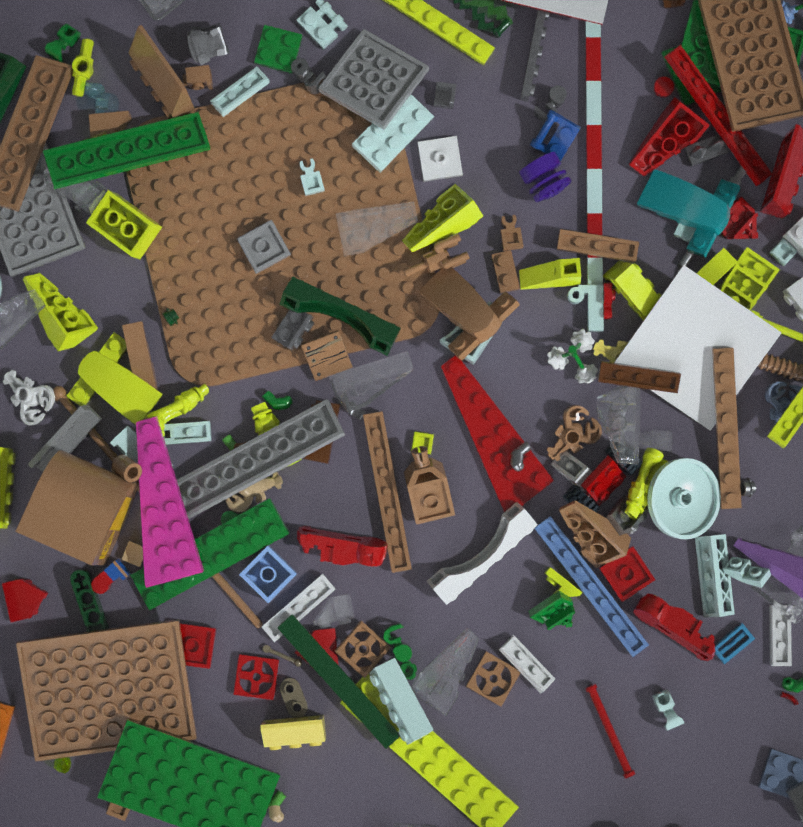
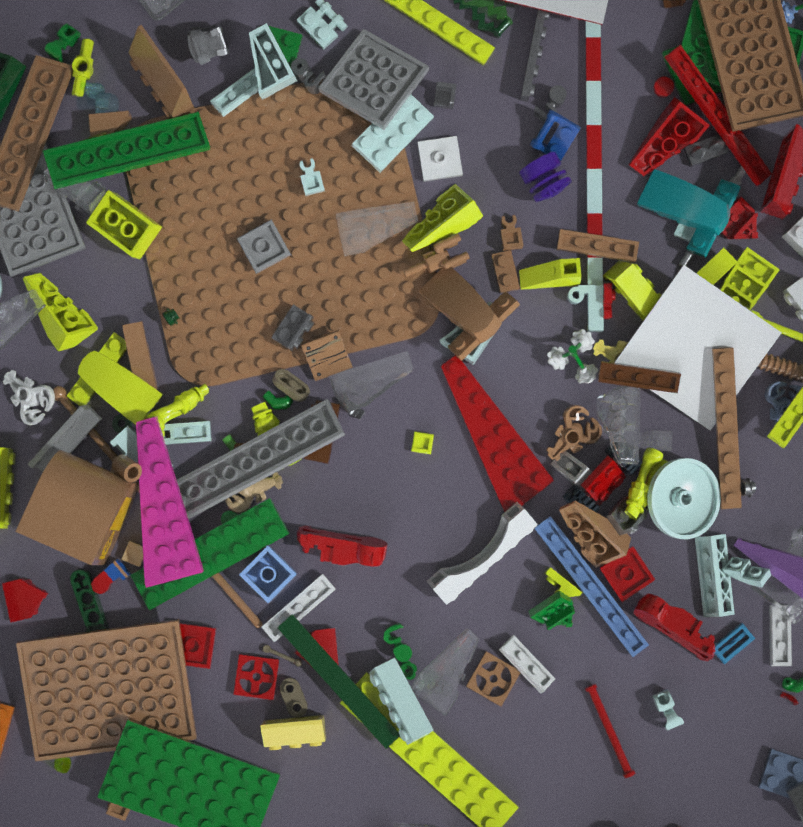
(115, 423): none -> dark green plate
(198, 77): medium nougat brick -> none
(270, 64): none -> light aqua wedge
(274, 807): arm -> none
(291, 385): none -> dark tan plate
(303, 297): dark green arch -> none
(336, 609): clear slope -> none
(384, 648): medium nougat piece -> none
(387, 492): medium nougat plate -> none
(428, 488): medium nougat plate -> none
(517, 456): flat silver arm -> none
(783, 252): light aqua tile -> none

